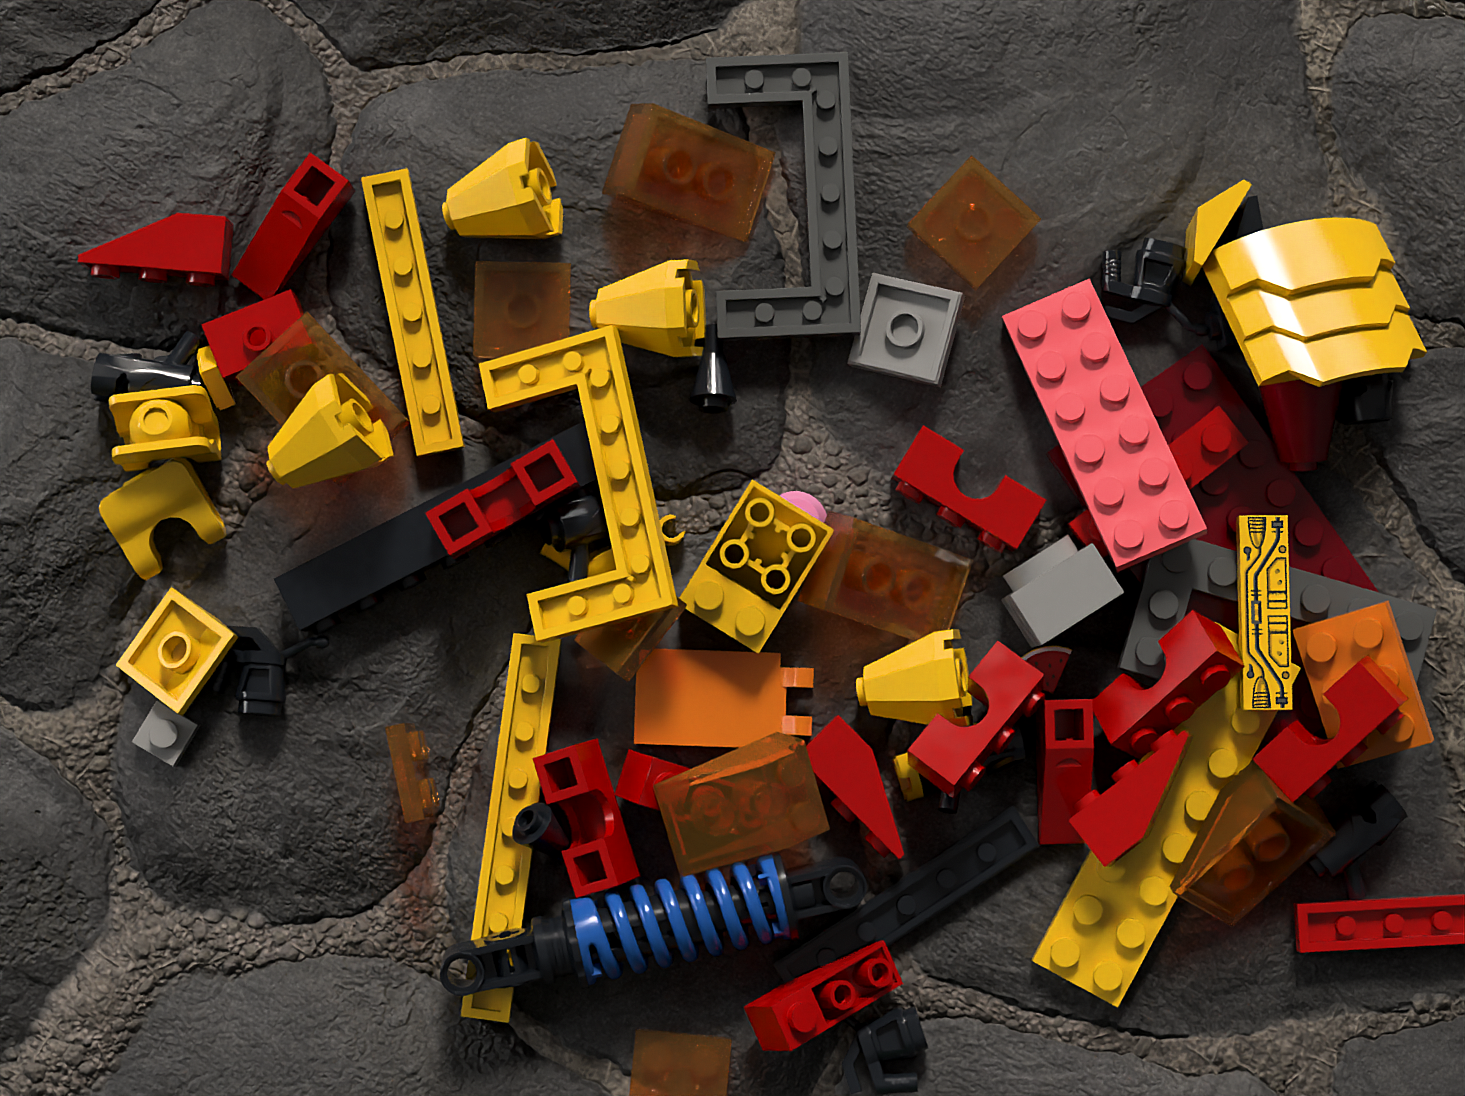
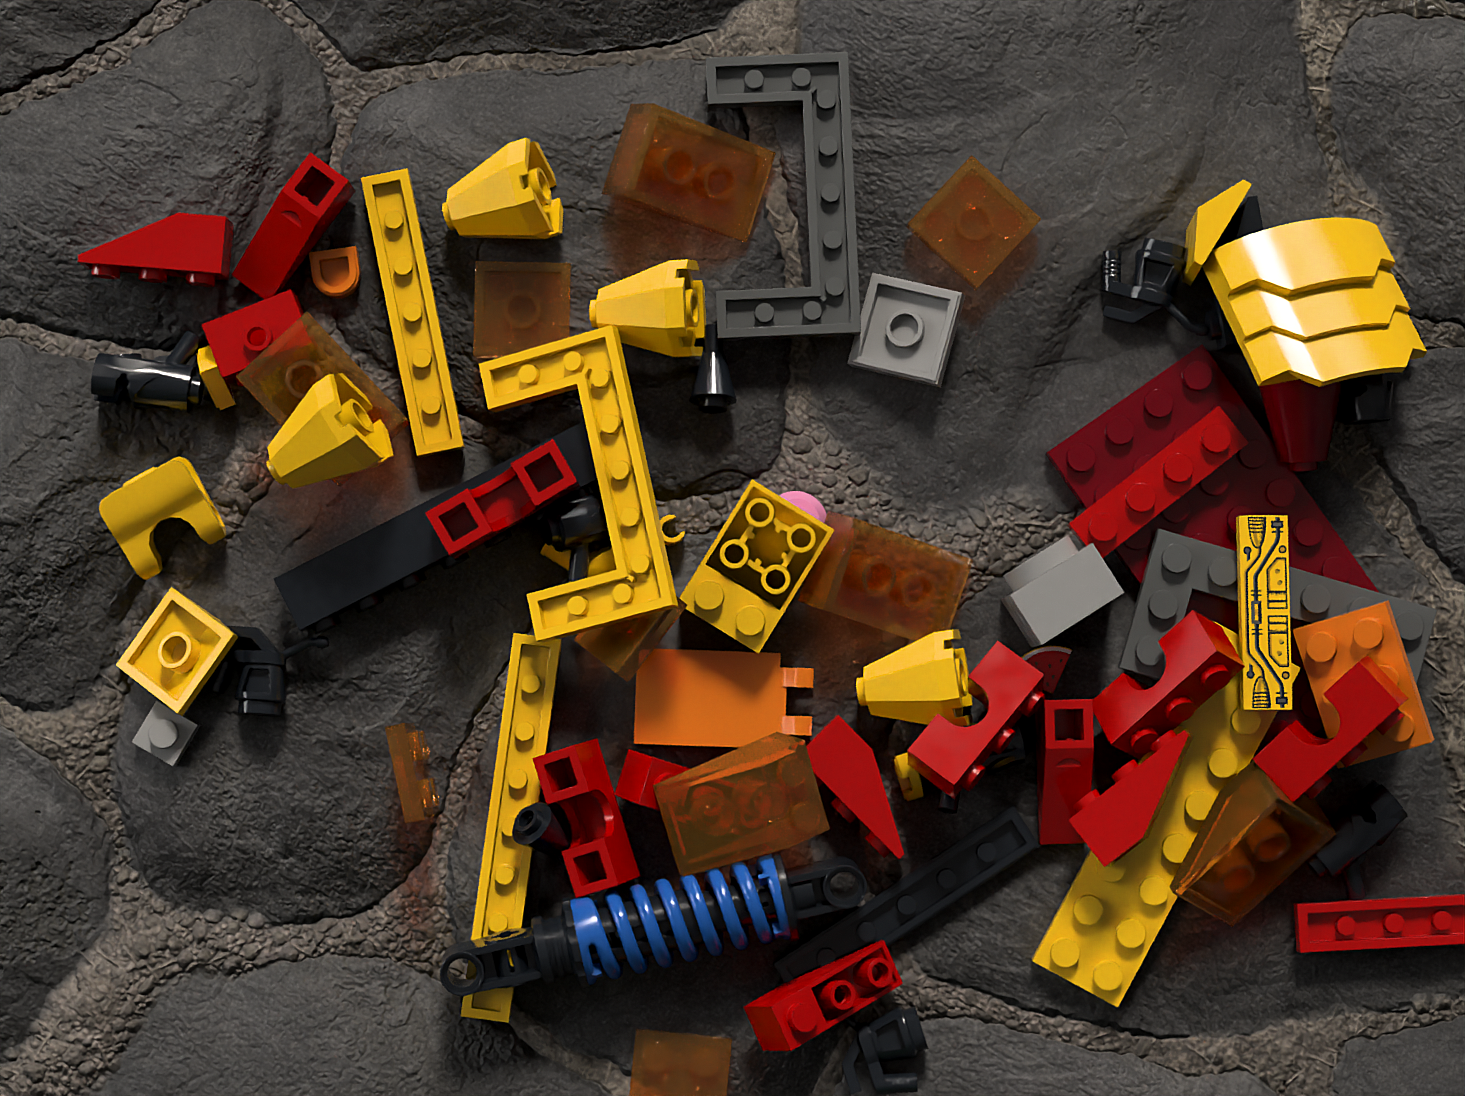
(165, 426): yellow piece -> none
(336, 271): none -> orange tile
(929, 474): red arch -> none
(1104, 425): coral plate -> none

